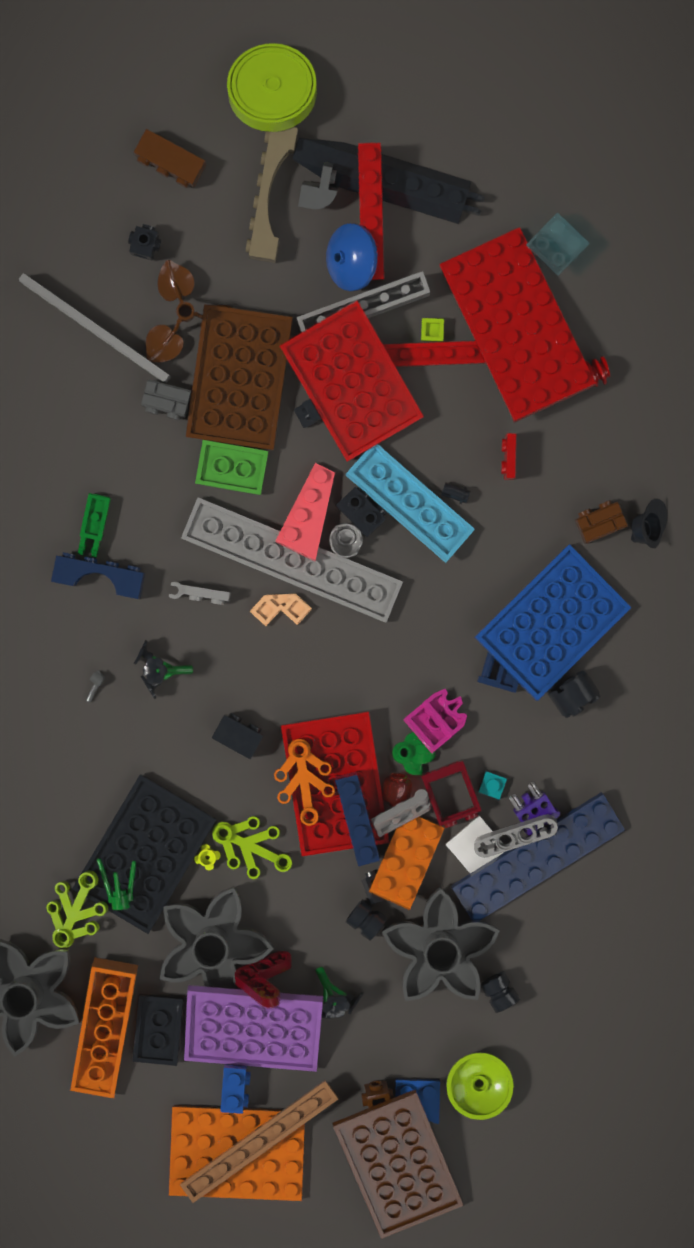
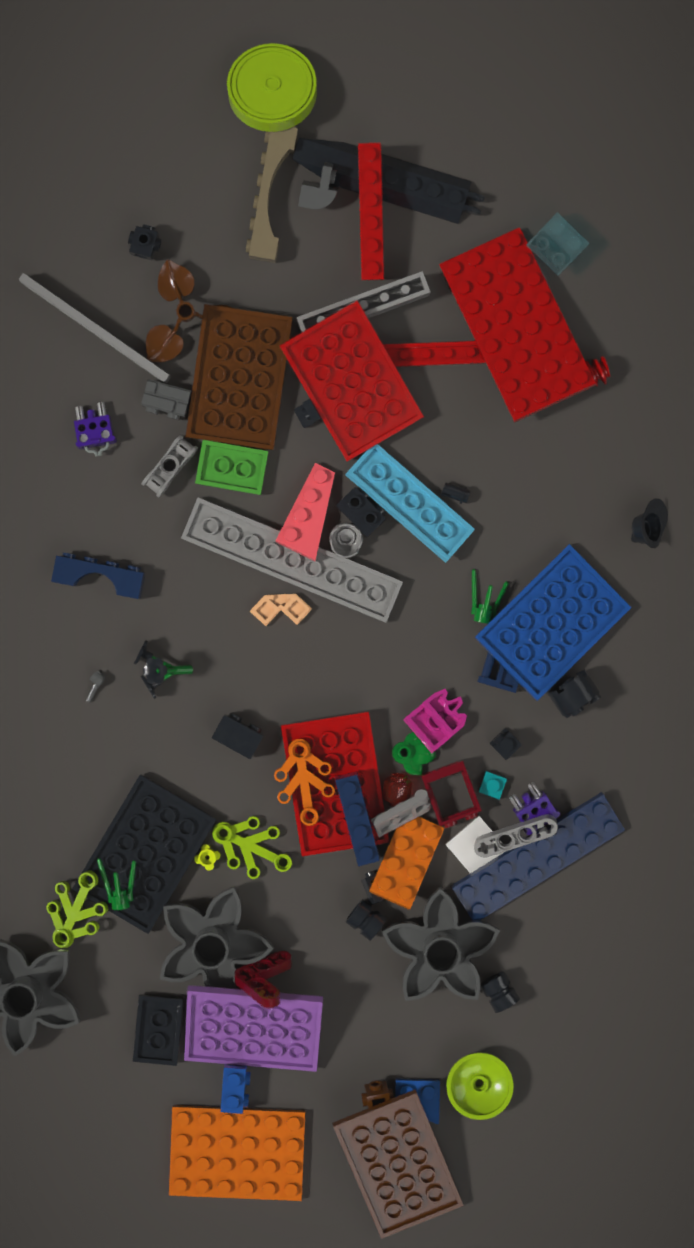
(94, 522): green hinge -> none
(96, 437): none -> dark purple piece
(104, 1027): orange slope -> none
(165, 477): none -> light grey piece
(169, 159): reddish brown brick -> none
(197, 593): light grey plate -> none
(259, 1141): medium nougat plate -> none
(334, 1005): black plant -> none
(351, 257): blue dish -> none
(432, 330): lime plate -> none
(485, 612): none -> green plant
(505, 744): none -> black brick
(509, 447): red plate -> none
(600, 522): reddish brown brick -> none

